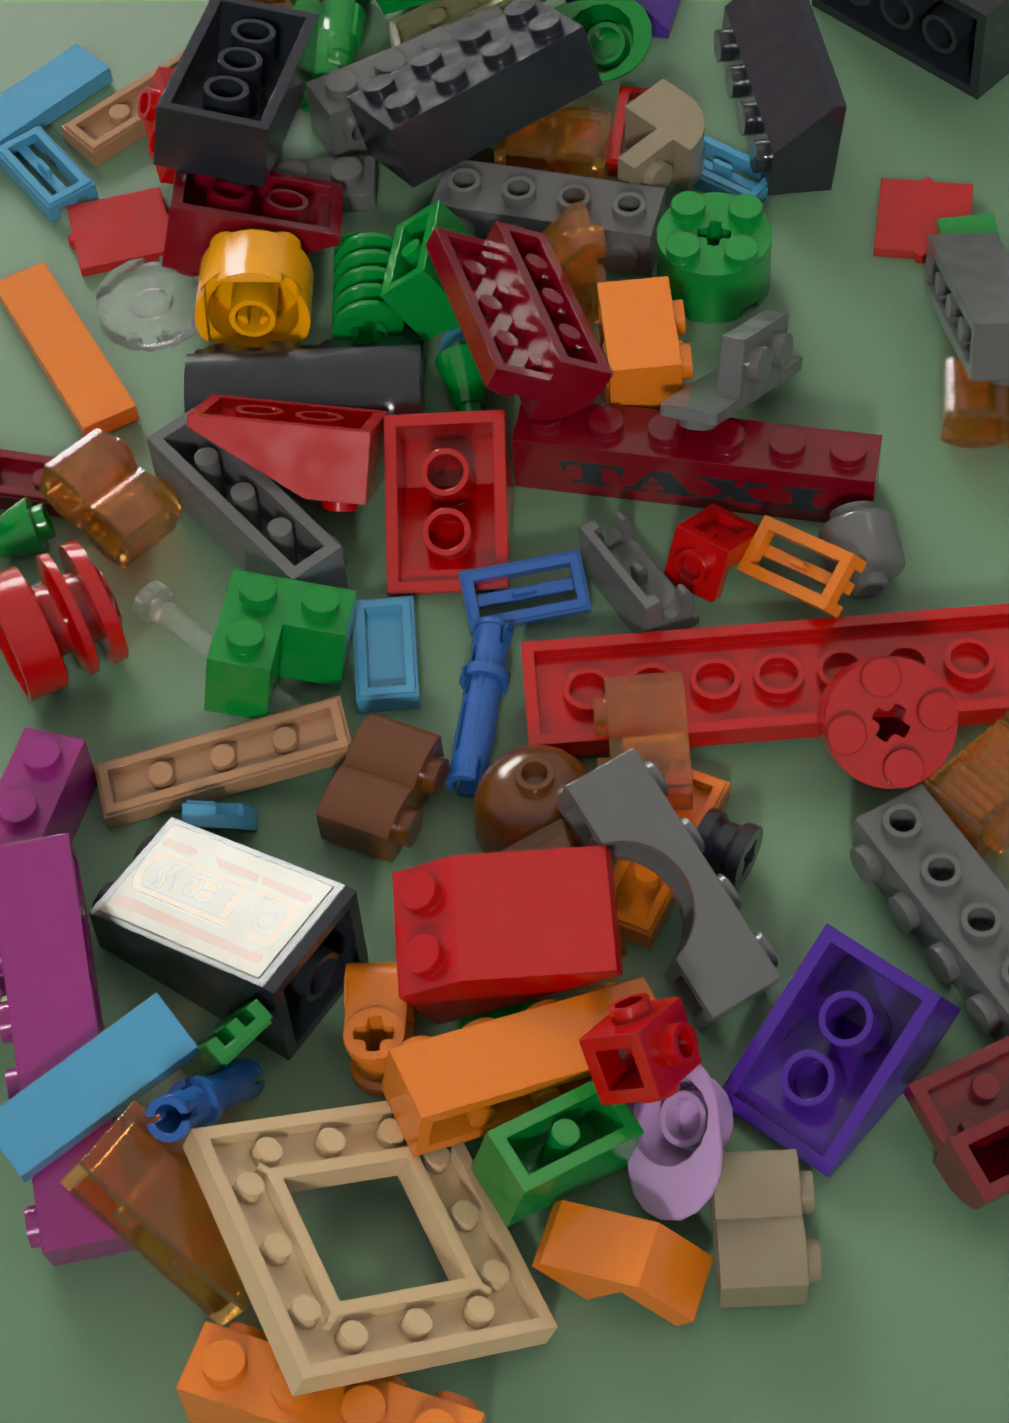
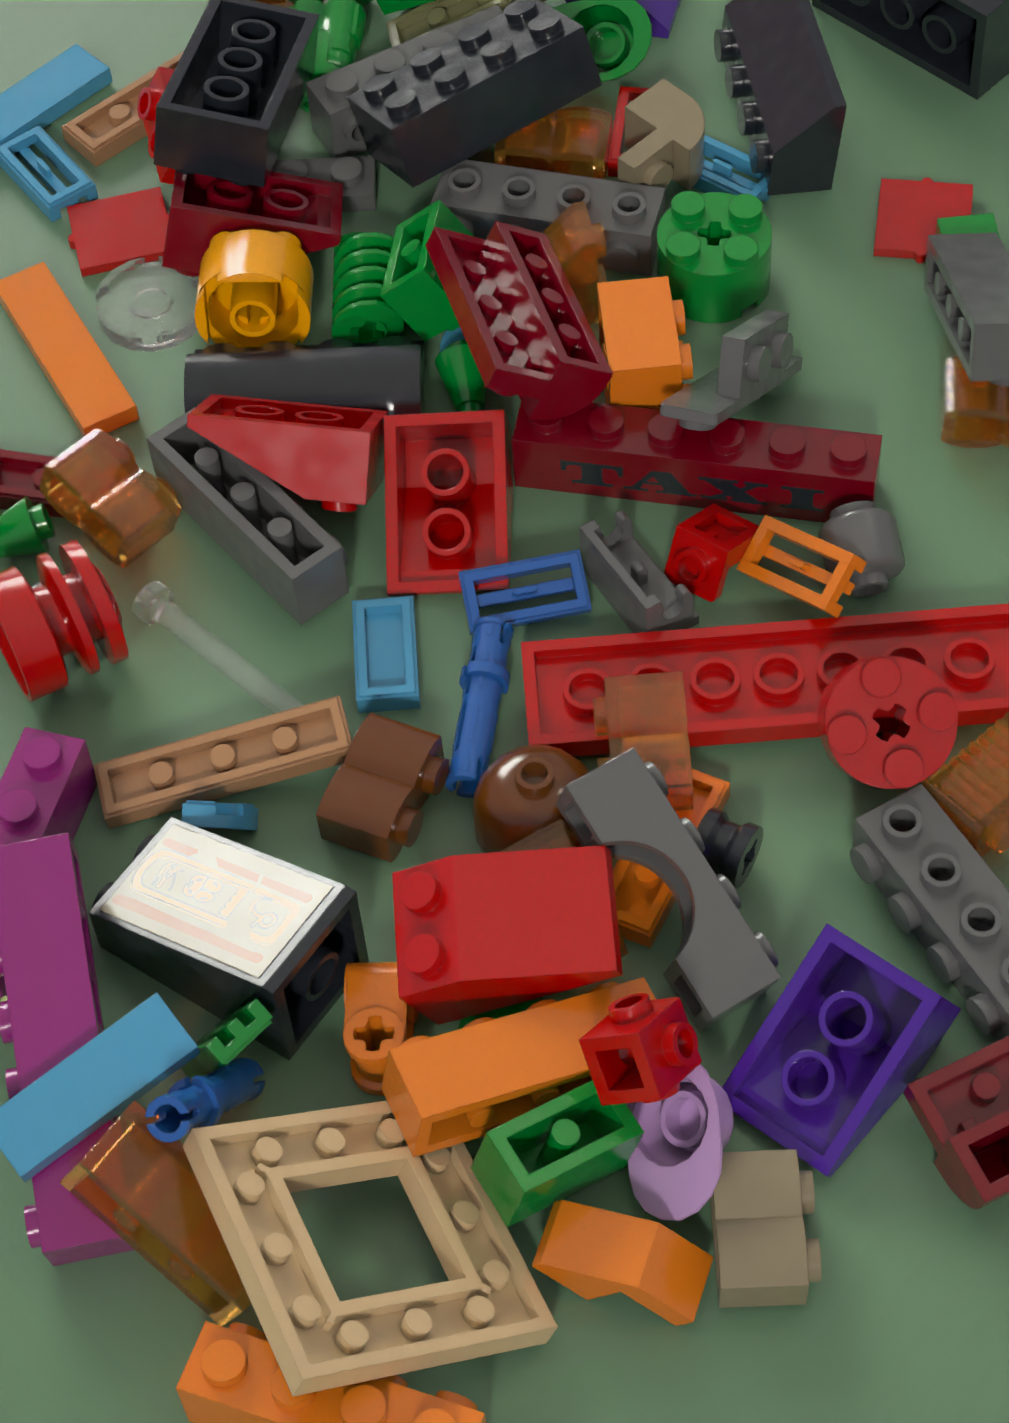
(272, 631): green brick -> none

